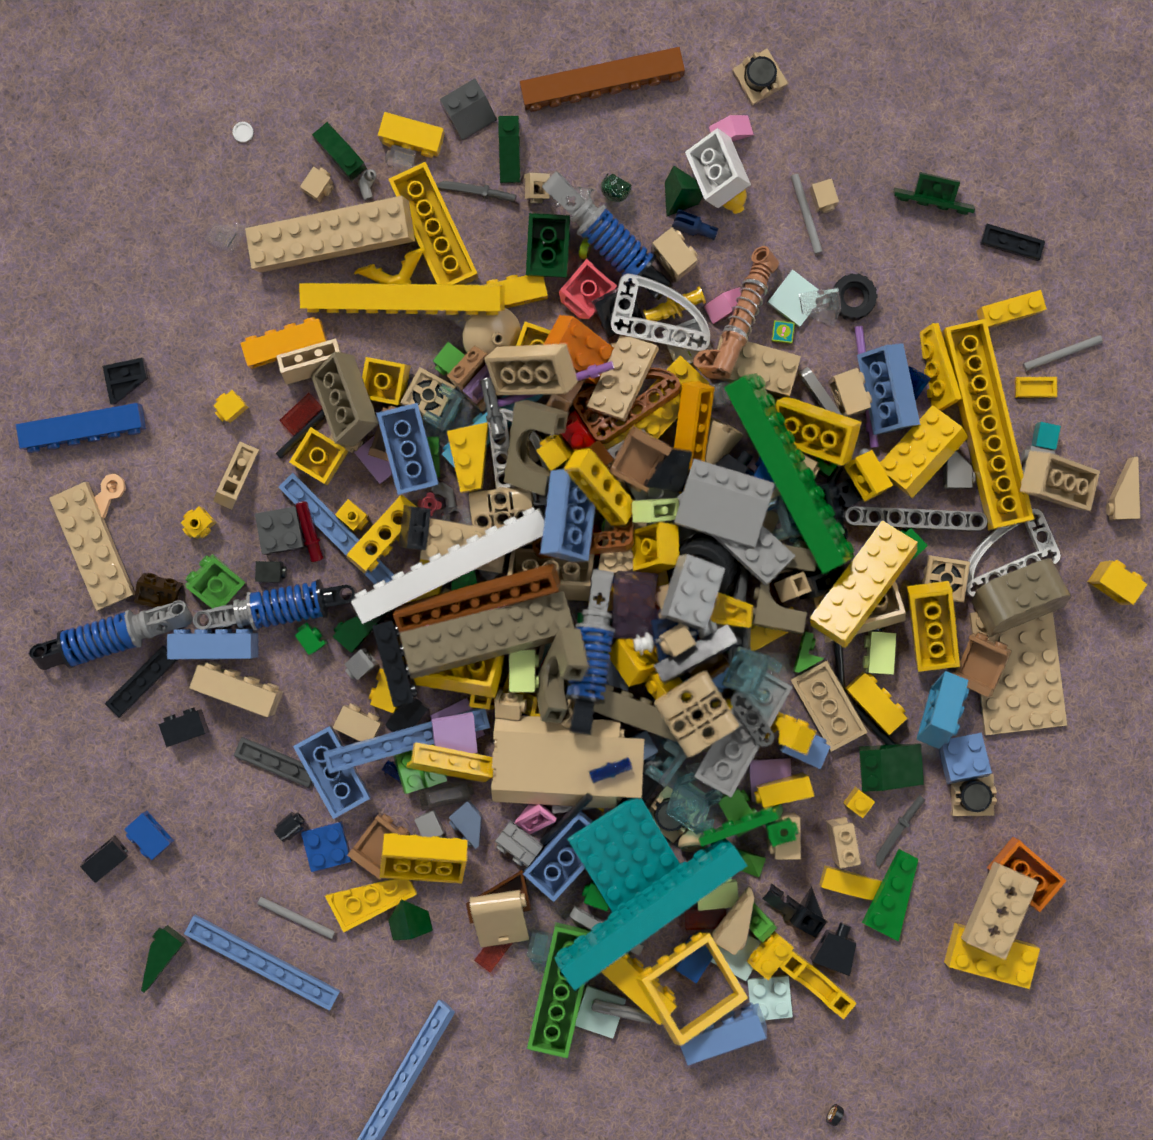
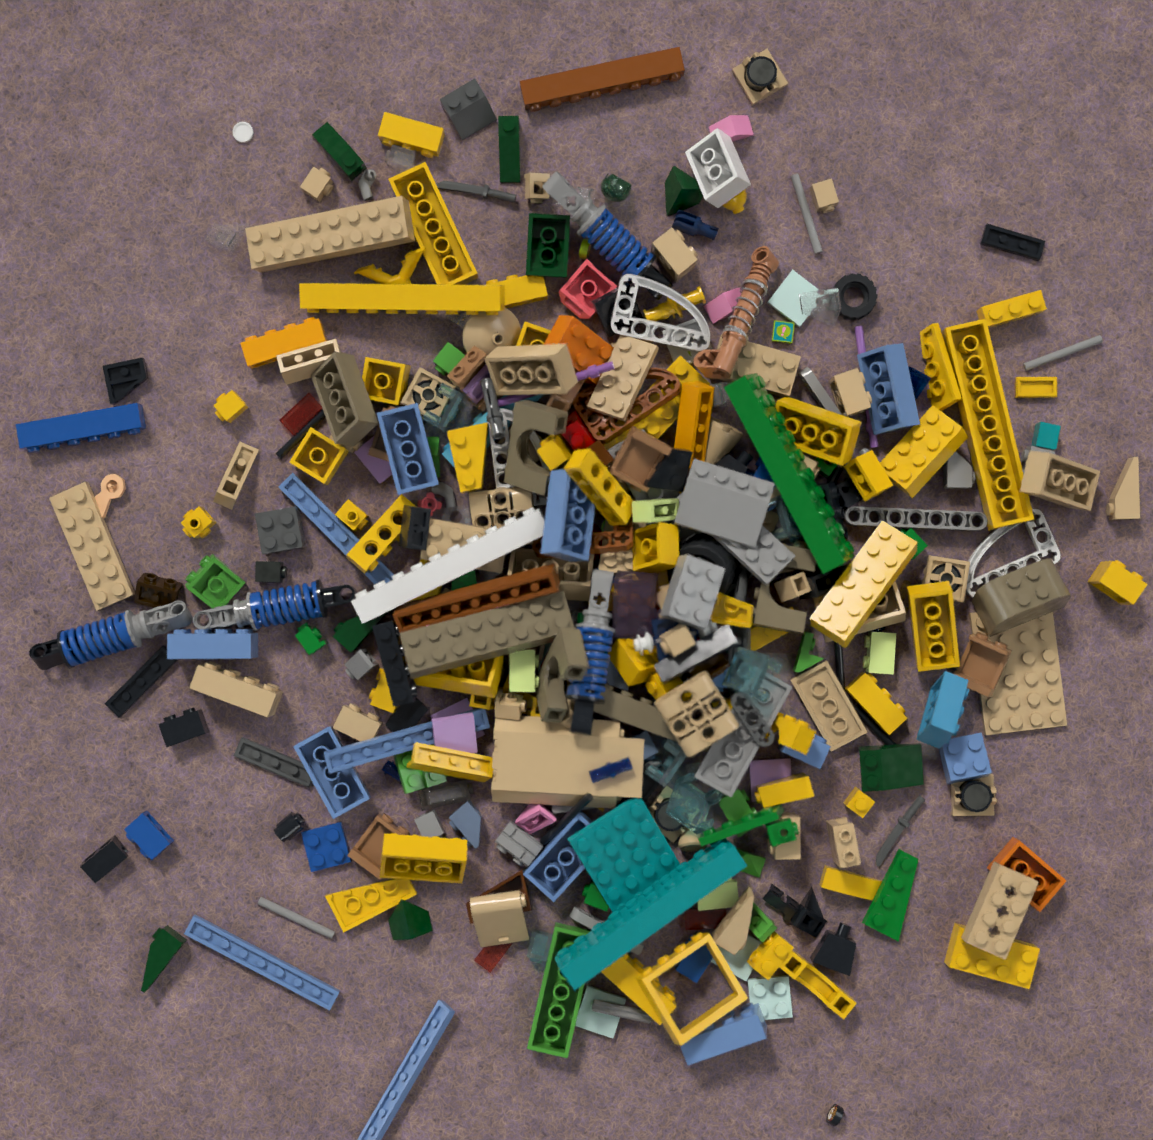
(309, 531): dark red axle -> none
(935, 191): dark green bracket -> none

